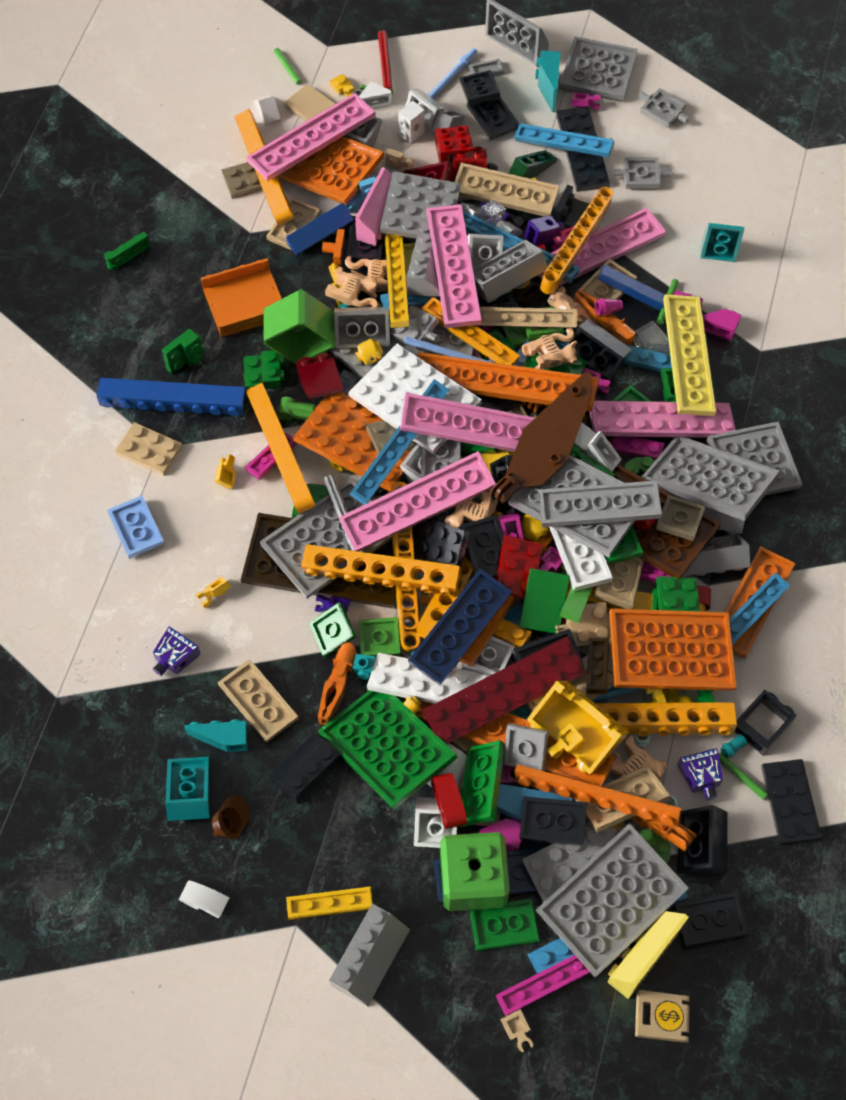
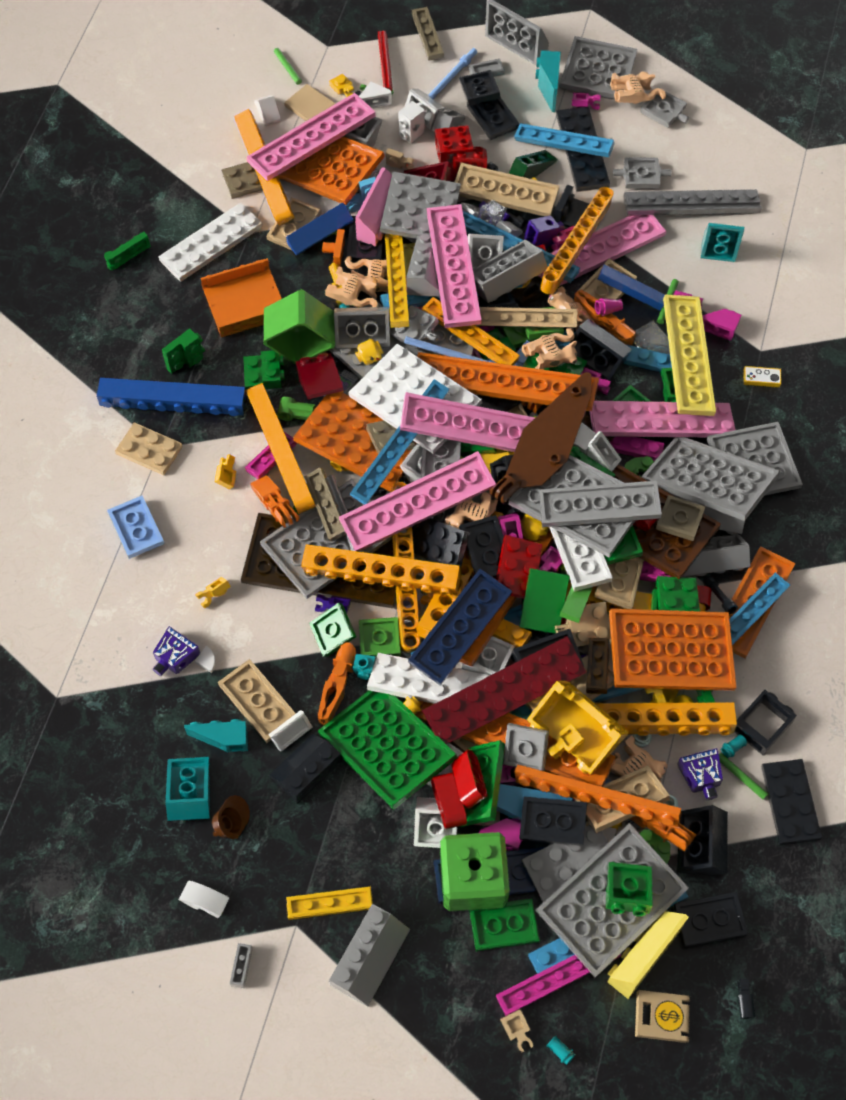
(206, 659): none -> white tile
(210, 242): none -> white plate
(241, 965): none -> light grey piece
(270, 497): none -> orange arm
(290, 730): none -> white tile
(325, 503): none -> dark tan plate
(427, 33): none -> dark tan plate
(469, 779): none -> red beam
(561, 1050): none -> teal pin
(629, 889): none -> green plate
(634, 88): none -> light nougat animal
(692, 202): none -> flat silver plate
(727, 603): none -> black bar
(745, 1000): none -> black bar
(762, 376): none -> tile

